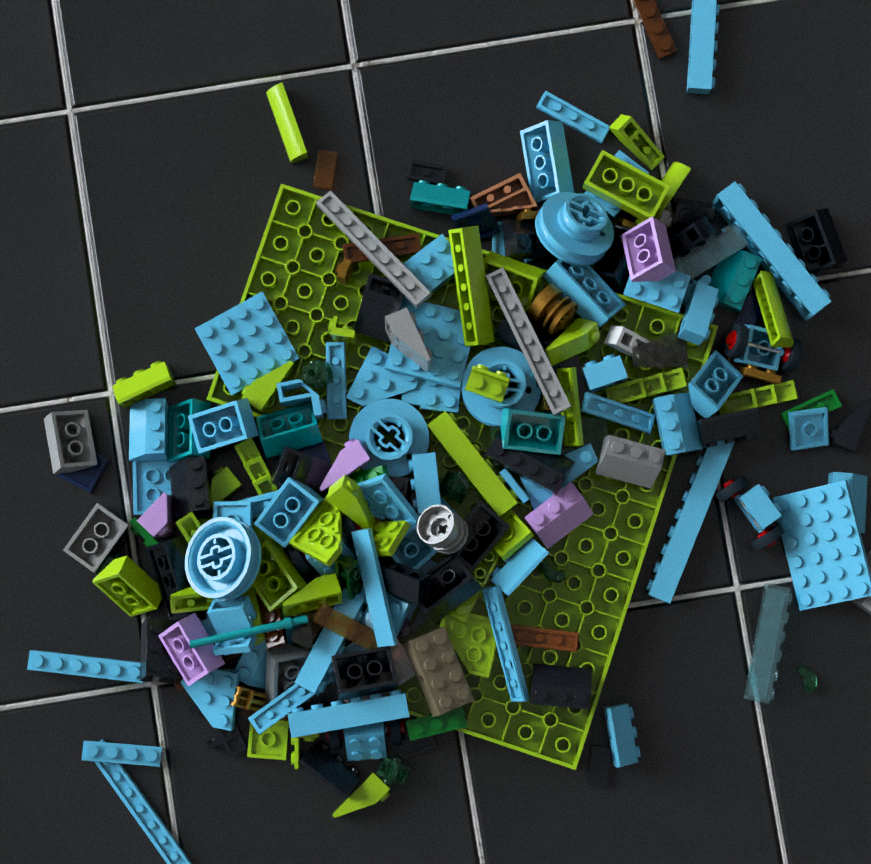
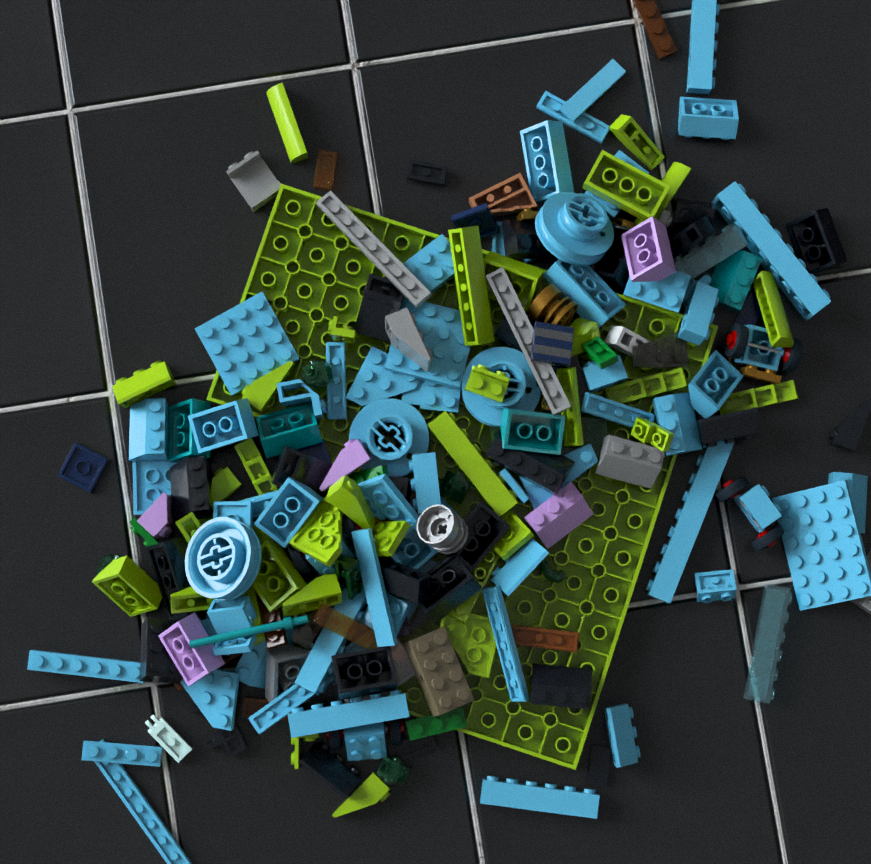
(70, 441): light grey slope -> none
(96, 537): light grey slope -> none
(168, 738): none -> light aqua hinge
(245, 697): pearl gold arm -> none
(254, 180): none -> light grey panel
(271, 743): lime plate -> none
(344, 271): pearl gold plate -> none
(397, 245): reddish brown plate -> none
(439, 198): teal slope -> none
(539, 798): none -> medium azure brick
(552, 344): none -> dark blue tile
(592, 90): none -> medium azure tile
(600, 352): none -> green plate
(652, 433): none -> lime slope
(708, 118): none -> medium azure slope
(715, 586): none -> medium azure bracket
(808, 428): medium azure tile -> none
(810, 678): clear green arm -> none
(826, 400): green plate -> none

